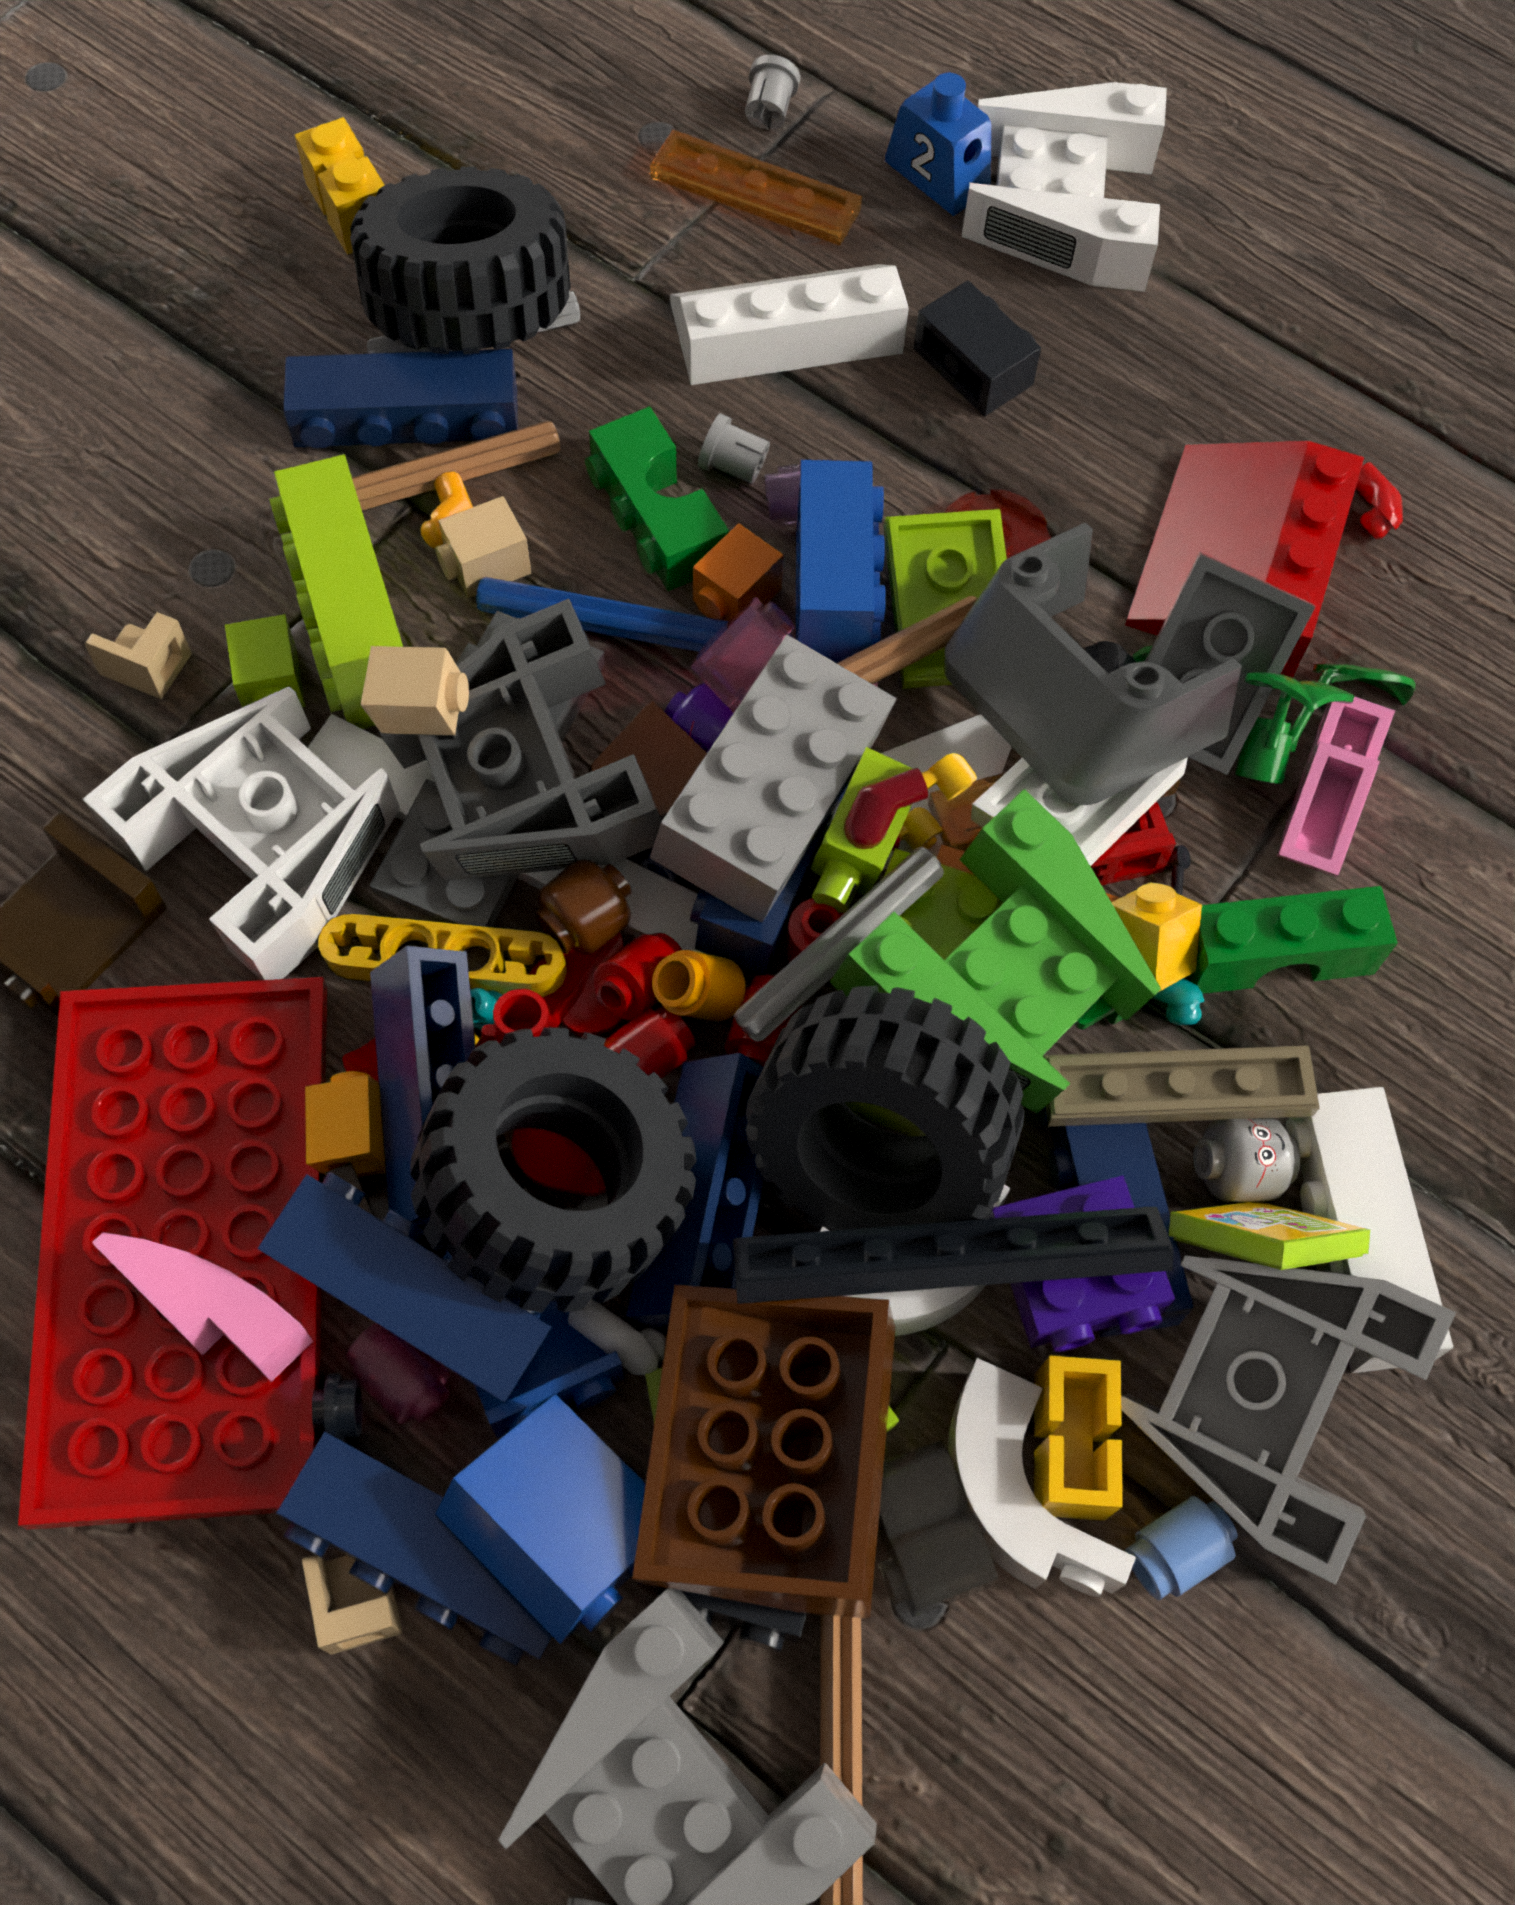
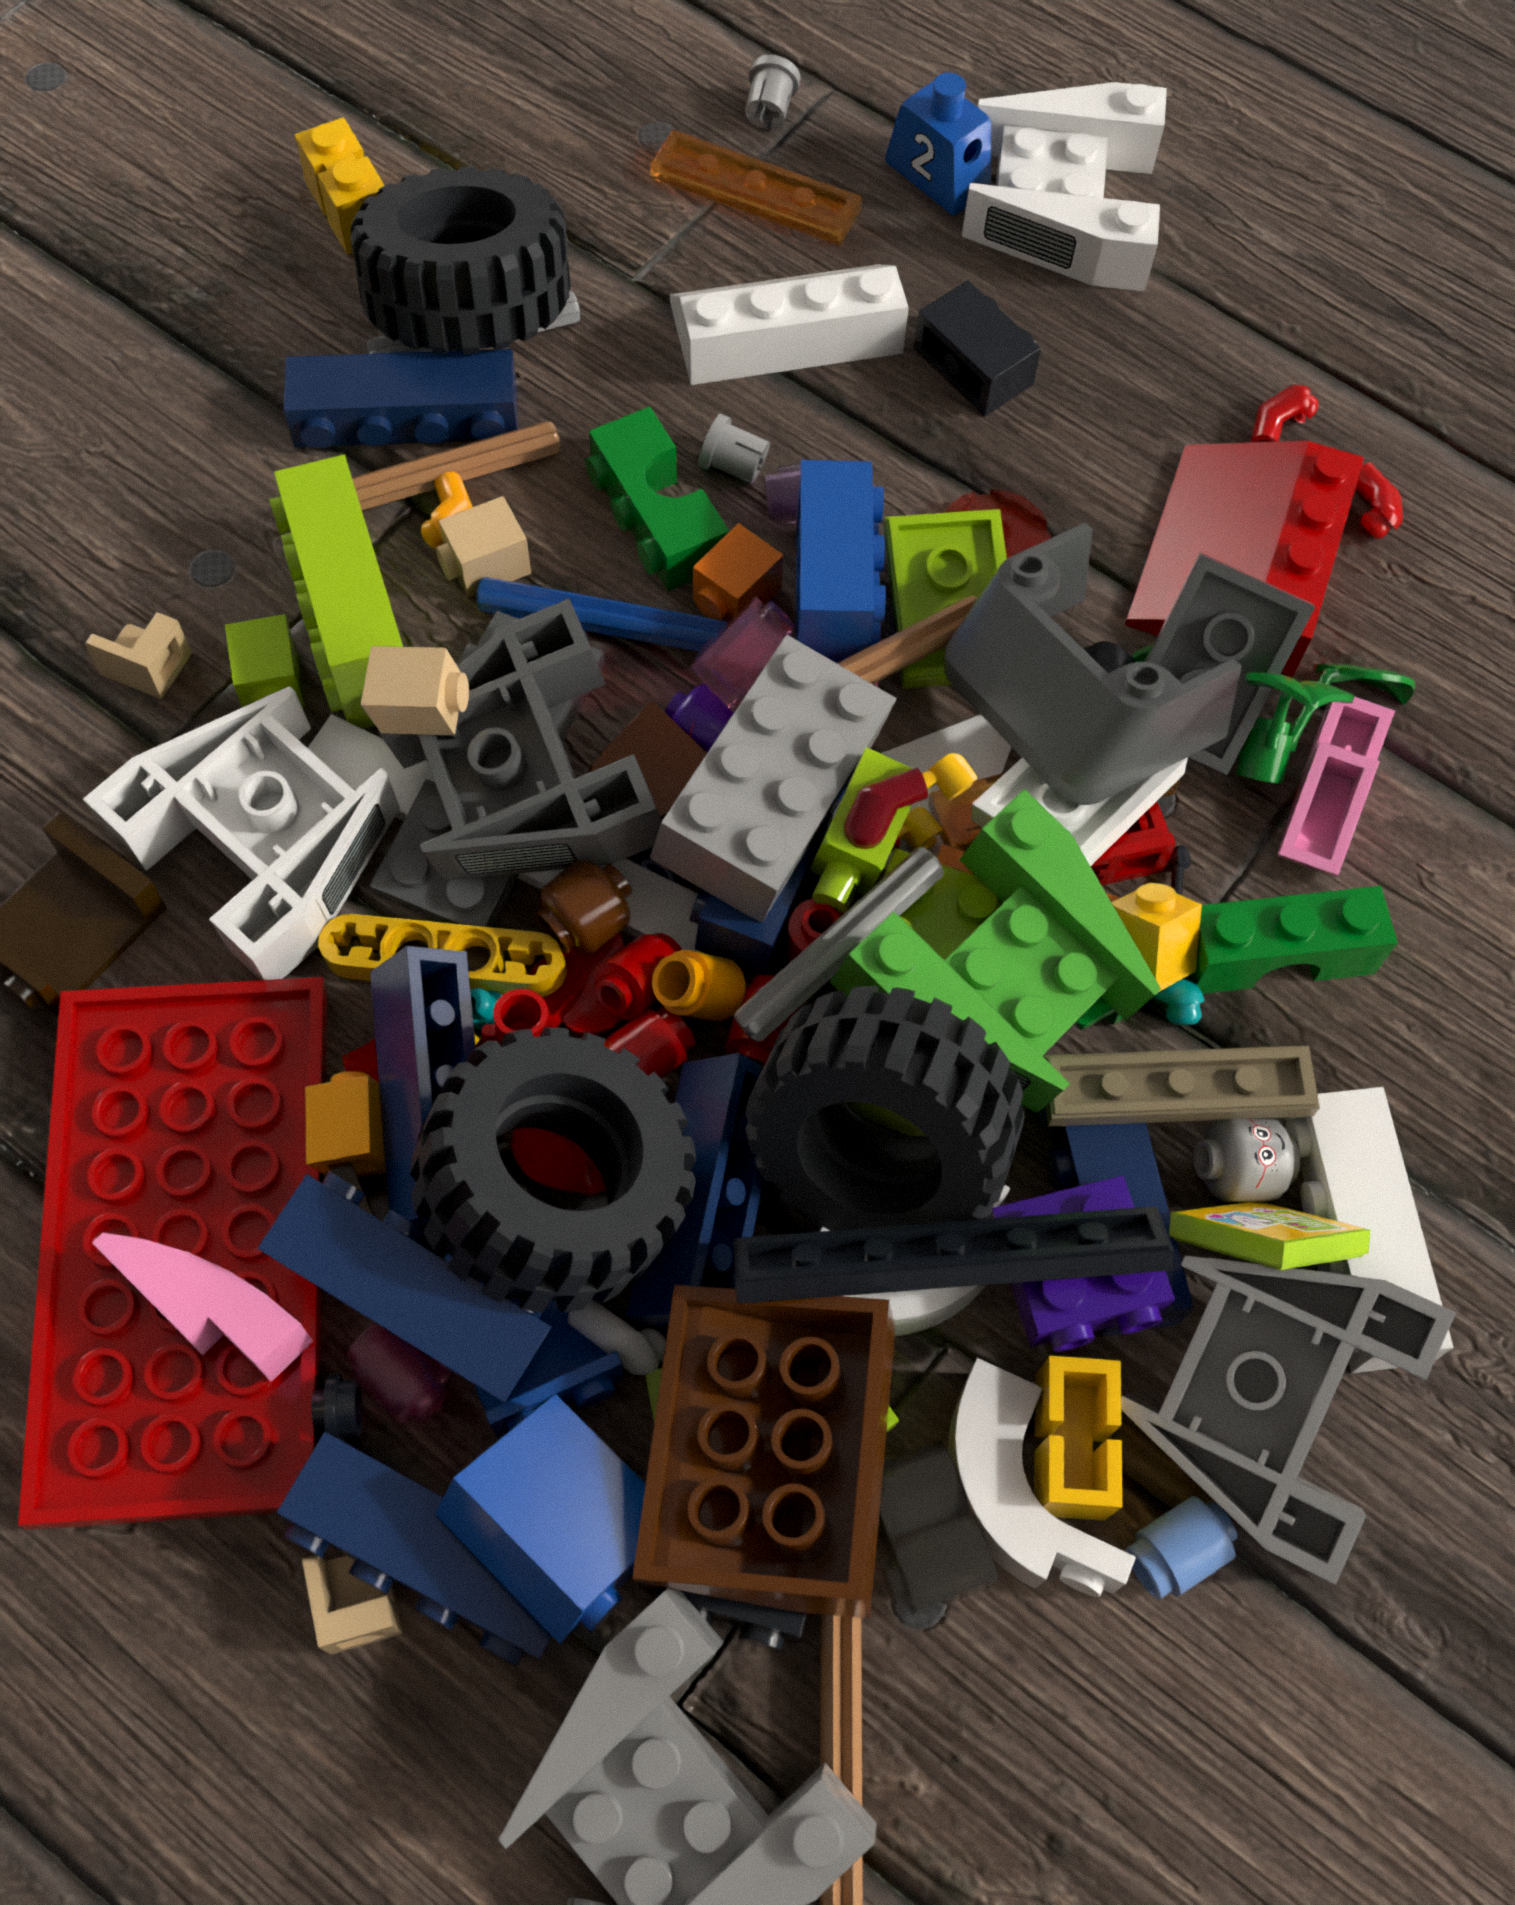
(1292, 403): none -> red arm

